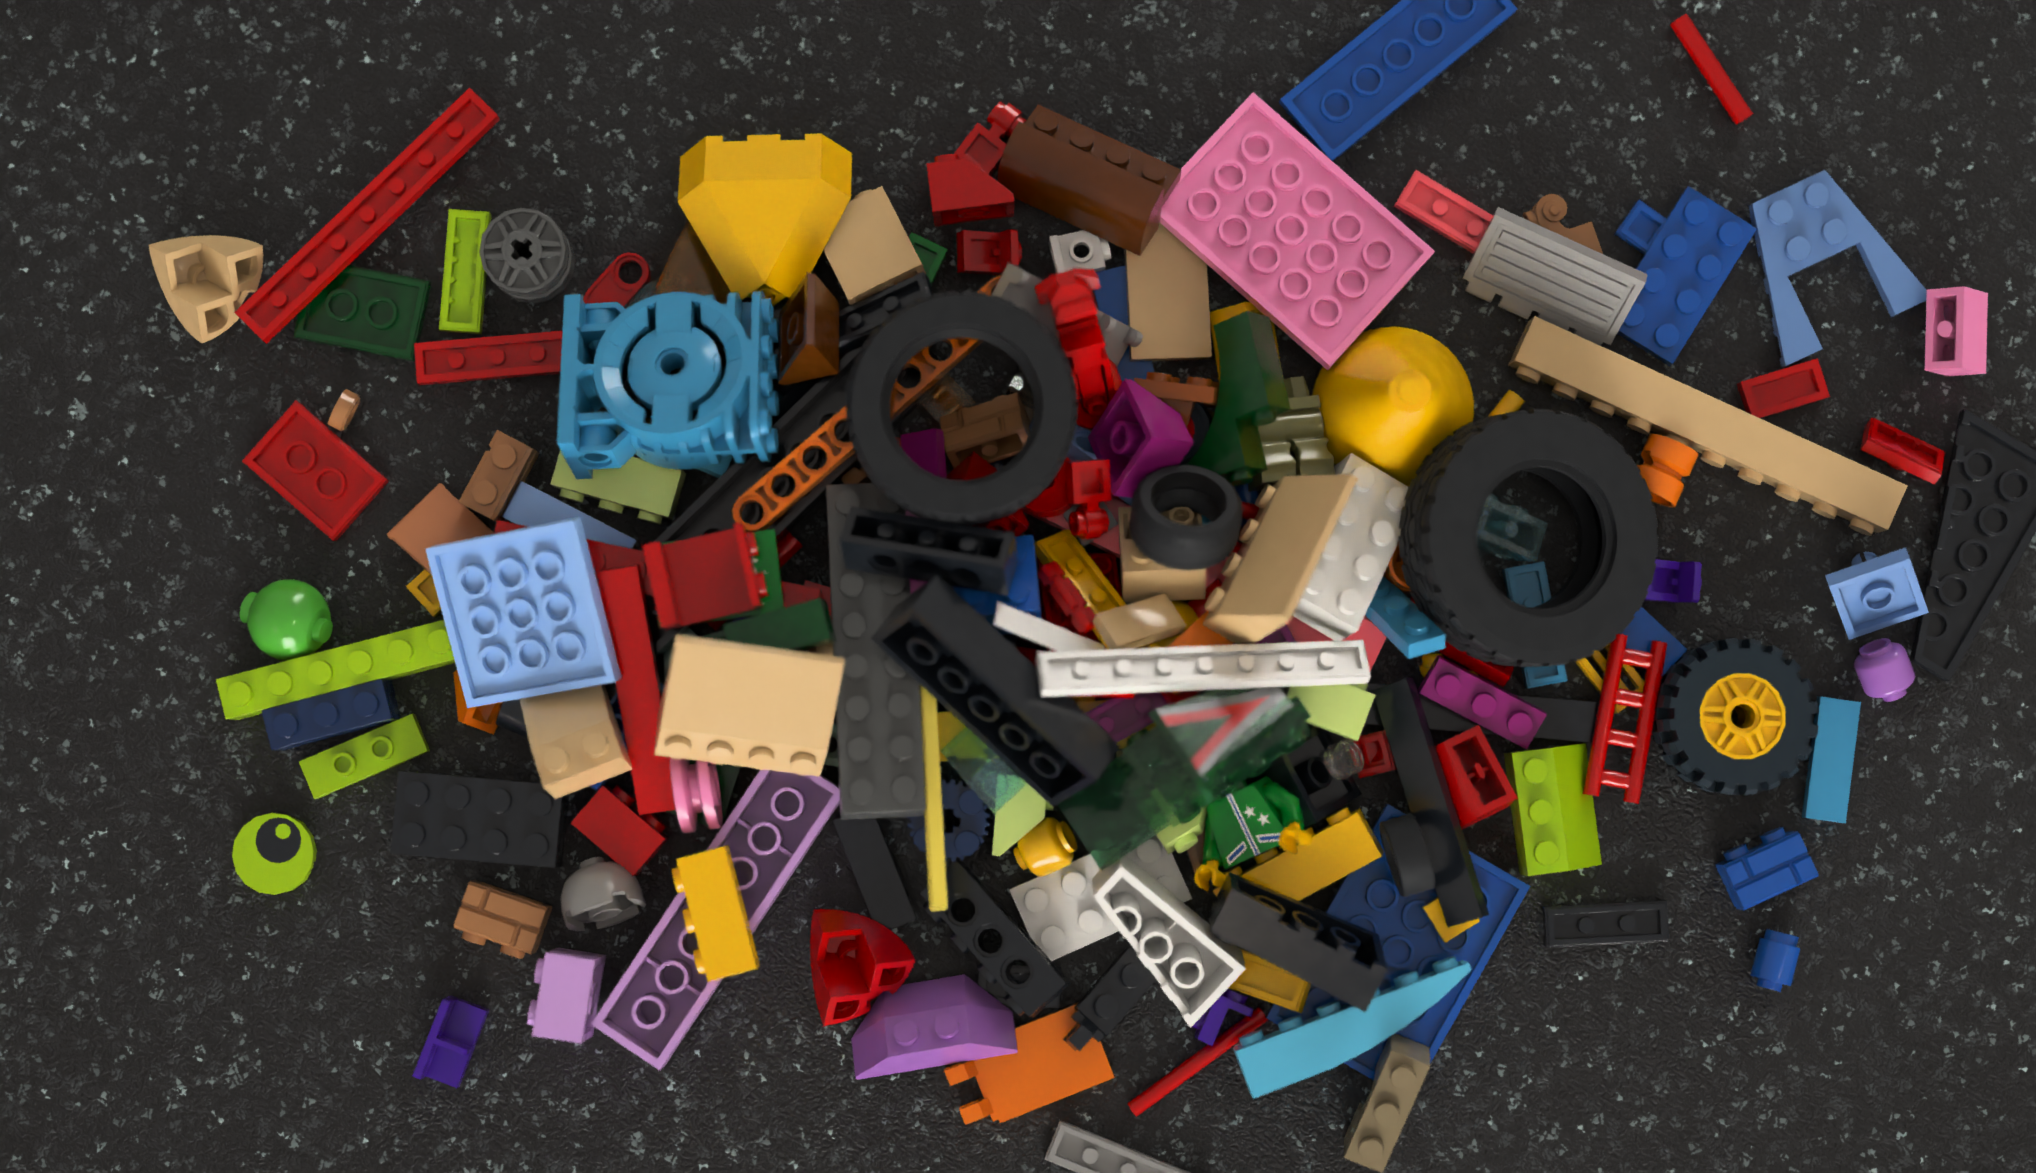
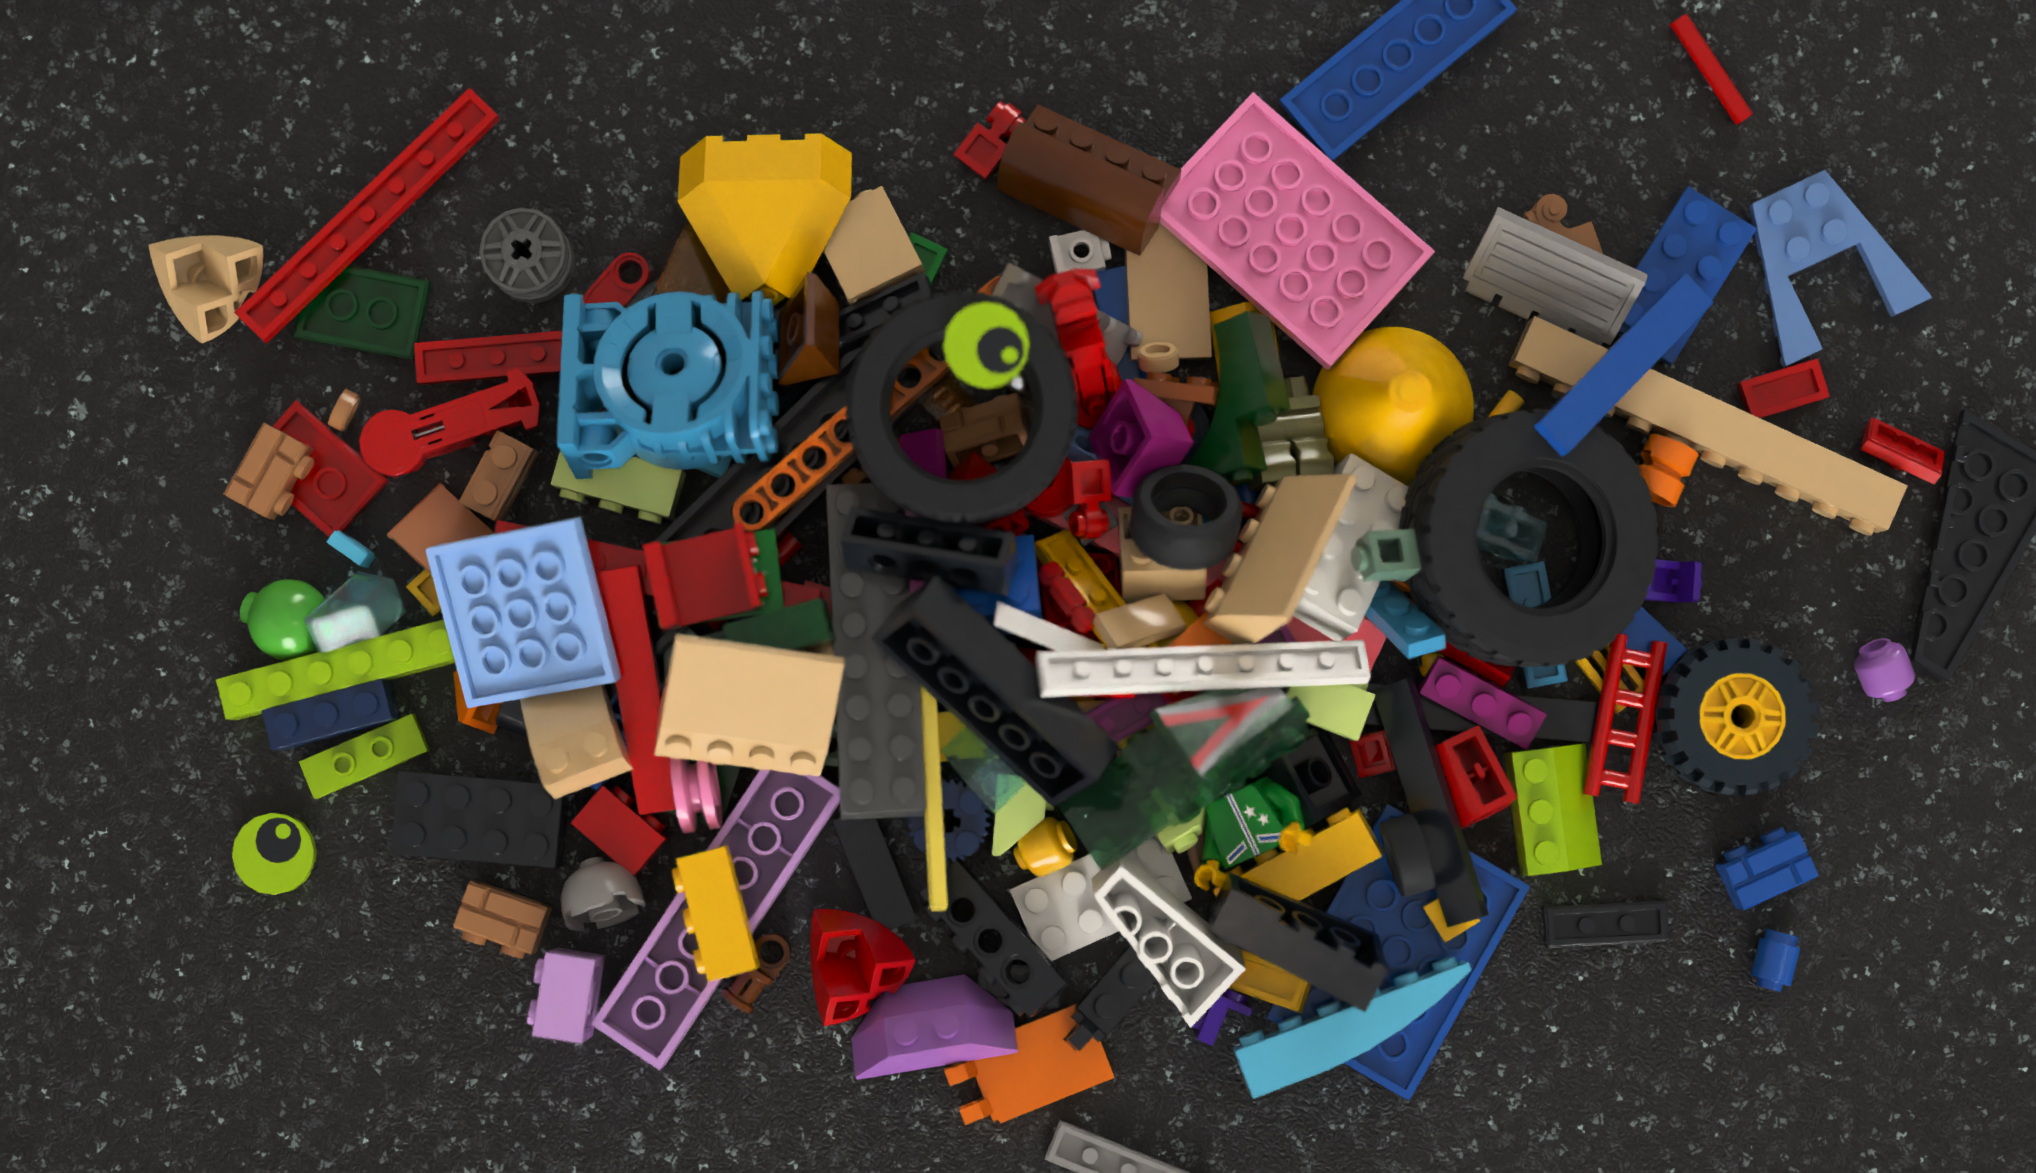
(270, 472): none -> medium nougat brick
(351, 548): none -> medium azure tile
(355, 612): none -> clear light blue slope
(403, 442): none -> red piece
(451, 1041): dark purple panel -> none
(463, 273): lime plate -> none
(533, 507): light blue slope -> none
(760, 977): none -> reddish brown connector
(965, 192): red slope -> none
(986, 345): none -> lime tile
(987, 251): red bracket -> none
(1158, 357): none -> tan tile
(1196, 1062): red bar -> none
(1343, 759): clear bush -> none
(1390, 1100): dark tan arch -> none
(1395, 548): none -> sand green brick
(1443, 211): coral tile -> none
(1623, 365): none -> blue tile
(1640, 226): blue tile -> none
(1831, 760): dark azure tile -> none
(1876, 592): medium blue tile -> none
(1956, 331): bright pink brick -> none

